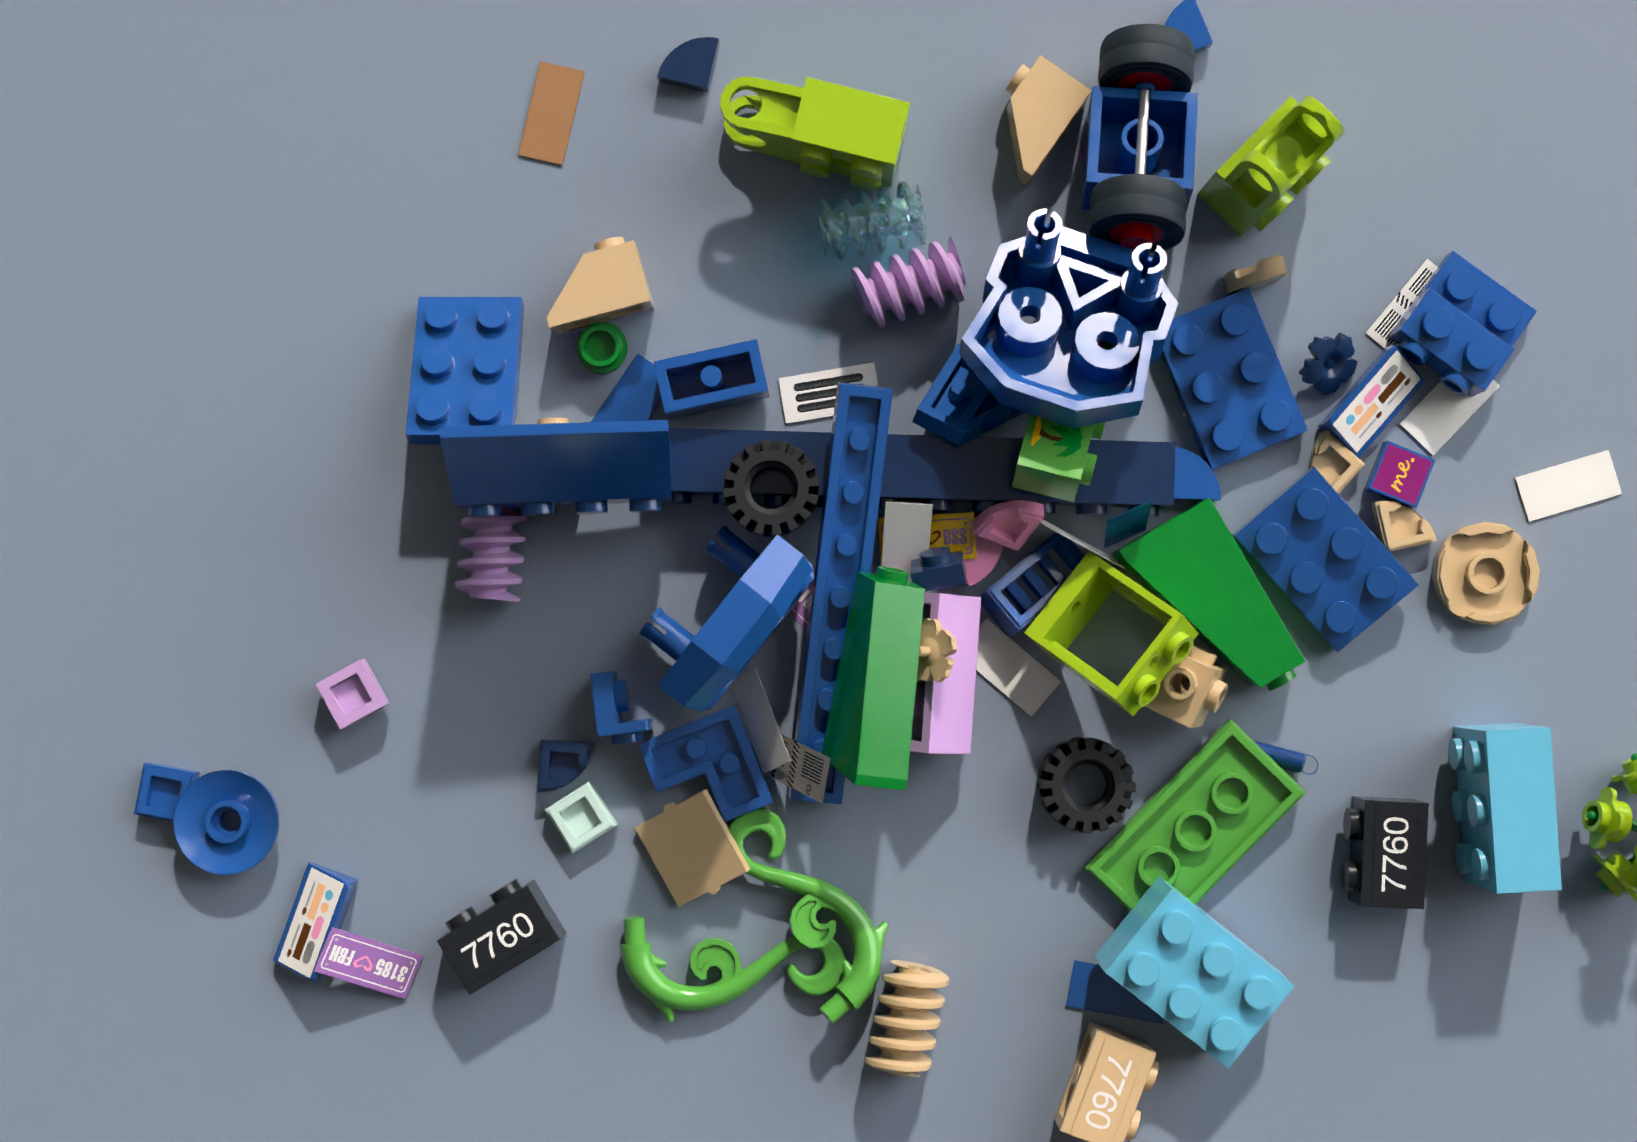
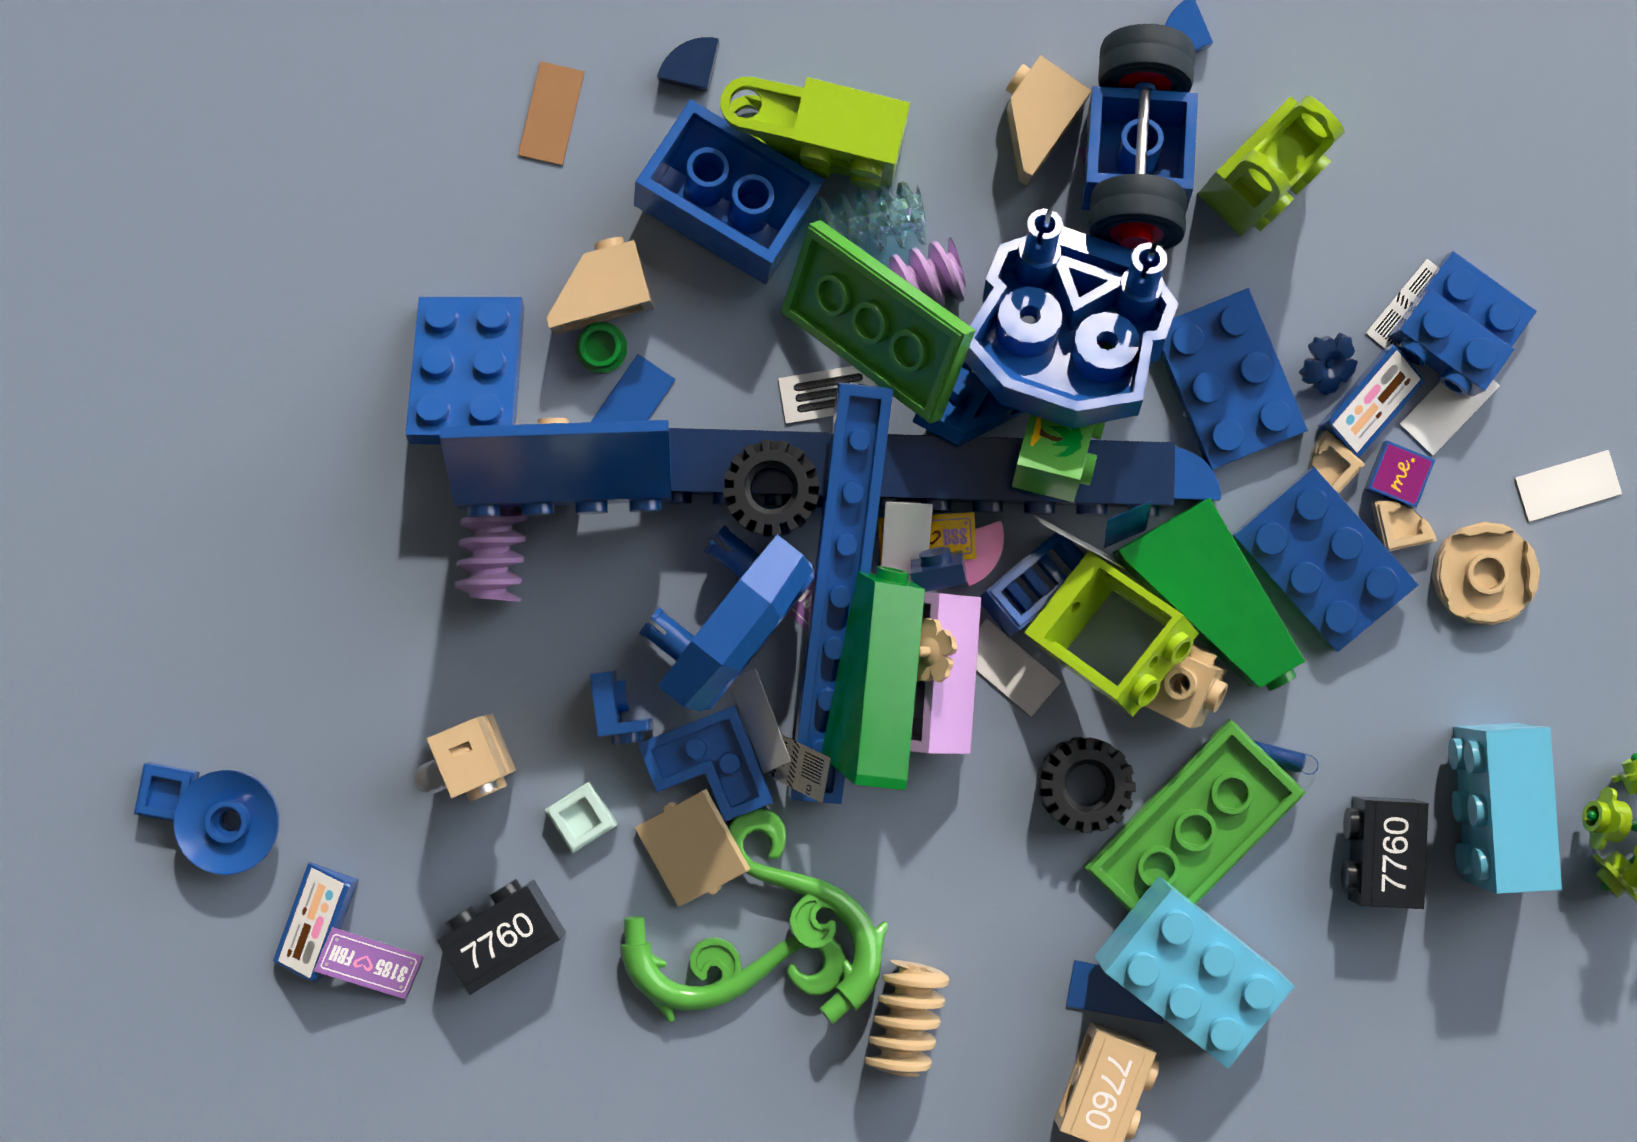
(352, 693): lavender plate -> none
(467, 760): none -> tan piece
(561, 763): dark blue tile -> none
(711, 379): blue brick -> none
(727, 191): none -> blue slope
(877, 321): none -> bright green tile
(1009, 522): bright pink tile -> none
(1264, 272): tan tile -> none

